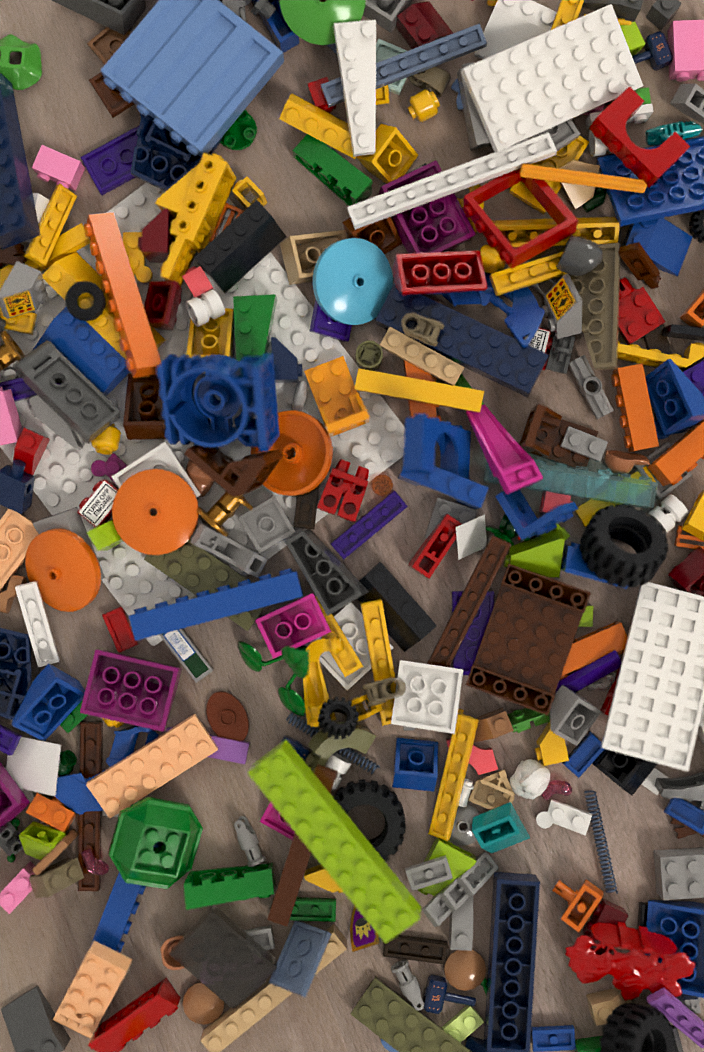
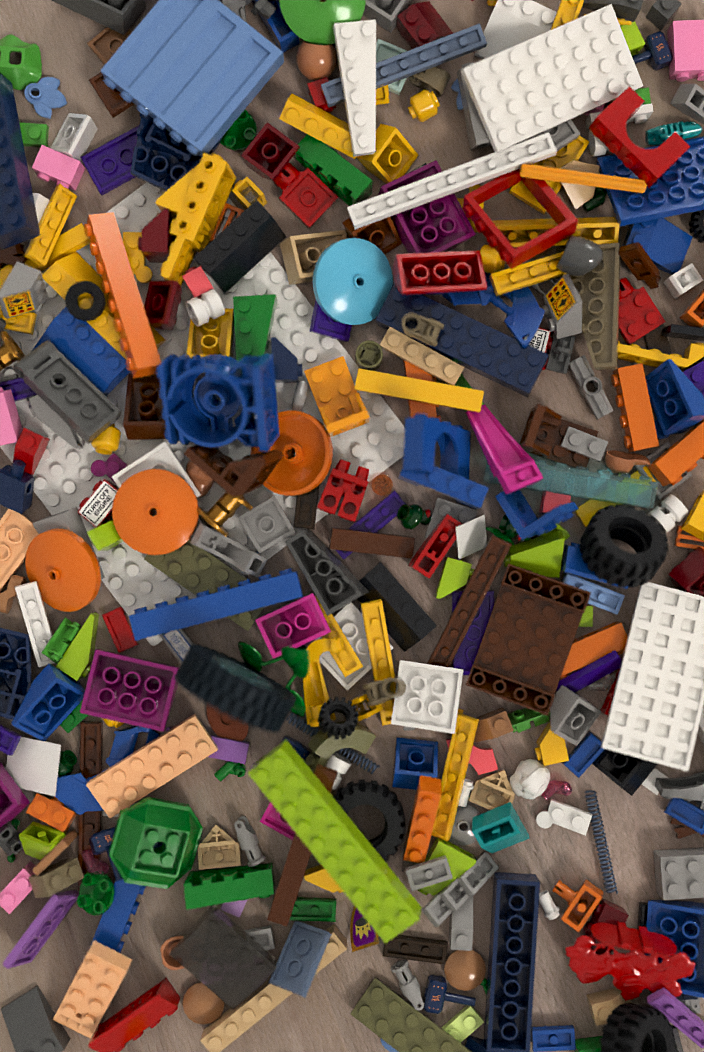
(34, 134): none -> bright green plate
(41, 928): none -> medium lavender tile
(48, 97): none -> medium blue plate
(61, 640): none -> bright green hinge
(75, 135): none -> white slope
(80, 653): none -> lime slope
(96, 893): none -> green dish
(101, 843): none -> dark blue piece
(218, 850): none -> tan slope
(230, 768): none -> green arm
(234, 688): none -> black wheel
(234, 908): none -> lavender tile
(269, 152): none -> dark red slope
(304, 194): none -> red plate
(316, 60): none -> nougat helmet
(371, 542): none -> reddish brown tile
(412, 515): none -> dark green animal
(422, 819): none -> orange brick
(453, 576): none -> lime slope
(548, 905): none -> white pin
(600, 596): none -> light blue tile
(683, 280): none -> white slope

